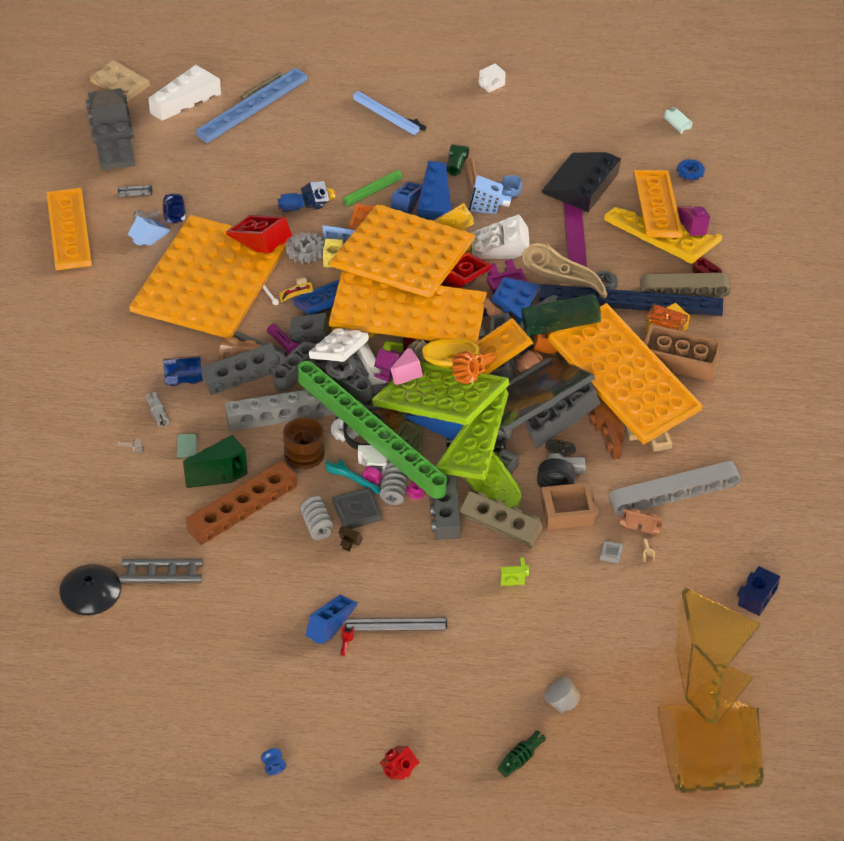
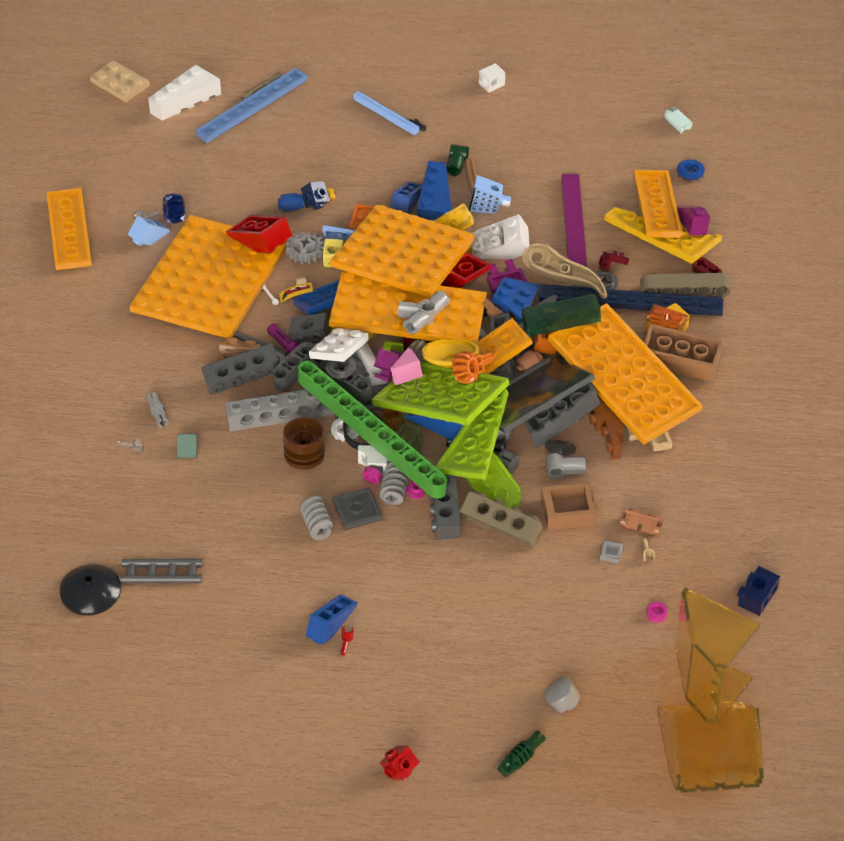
(111, 128): dark grey wedge -> none
(135, 190): axle -> none
(182, 370): clear blue bracket -> none
(216, 464): dark green slope -> none
(241, 502): dark orange brick -> none
(273, 761): blue wheel -> none
(341, 469): teal piece -> none
(349, 538): dark brown tile -> none
(370, 624): axle -> none
(372, 188): bright green axle -> none
(422, 313): none -> light grey piece
(511, 186): medium blue hair -> none
(514, 575): lime bracket -> none
(558, 466): black tyre -> none
(583, 178): black slope -> none
(606, 259): none -> dark red bracket
(656, 612): none -> dark pink tile
(675, 487): light grey beam -> none

